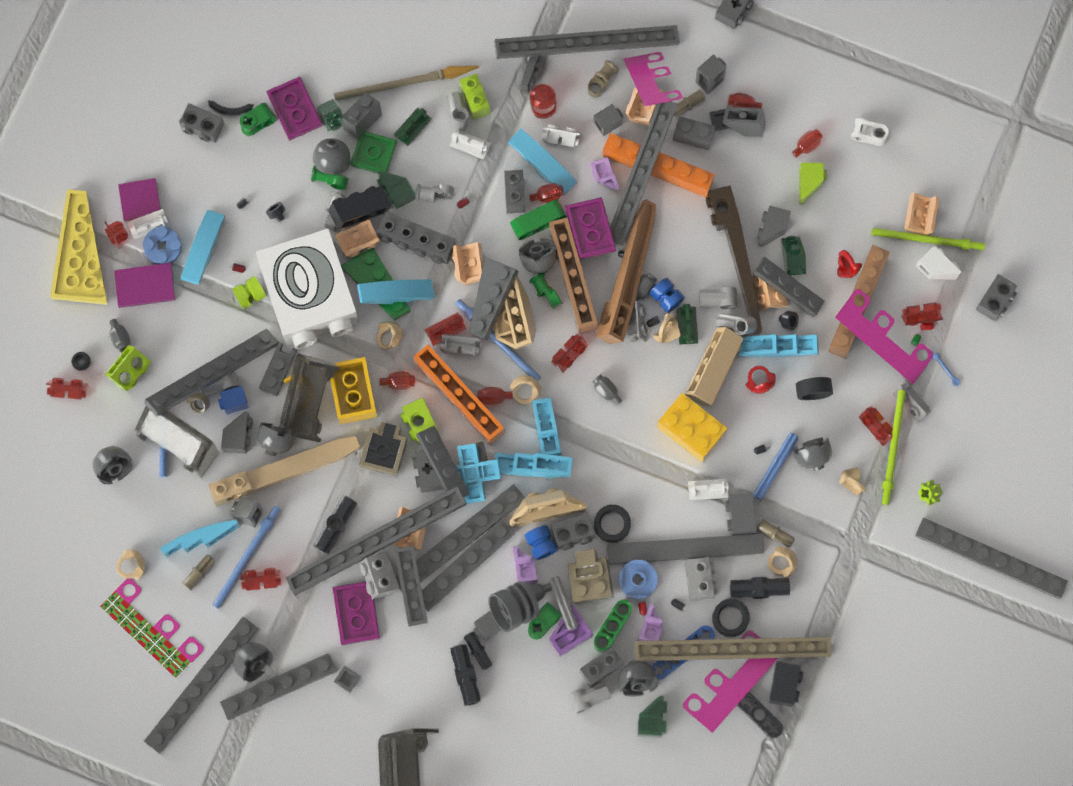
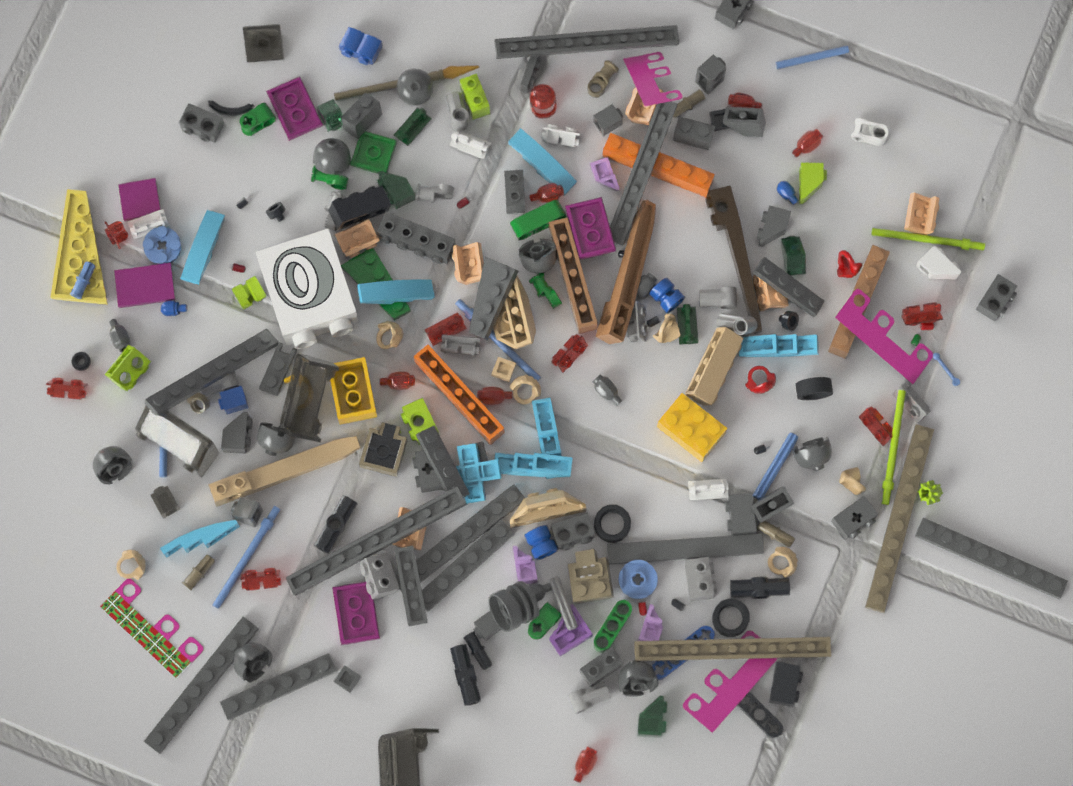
(82, 280): none -> medium blue axle
(165, 501): none -> clear smoke brick
(173, 308): none -> blue cylinder
(263, 43): none -> clear smoke slope
(360, 46): none -> blue brick
(414, 86): none -> dark grey cylinder
(503, 369): none -> tan tile
(585, 763): none -> clear red plant
(772, 504): none -> dark grey slope
(787, 192): none -> blue cylinder
(812, 57): none -> medium blue bar
(861, 509): none -> dark grey brick
(899, 518): none -> dark tan plate

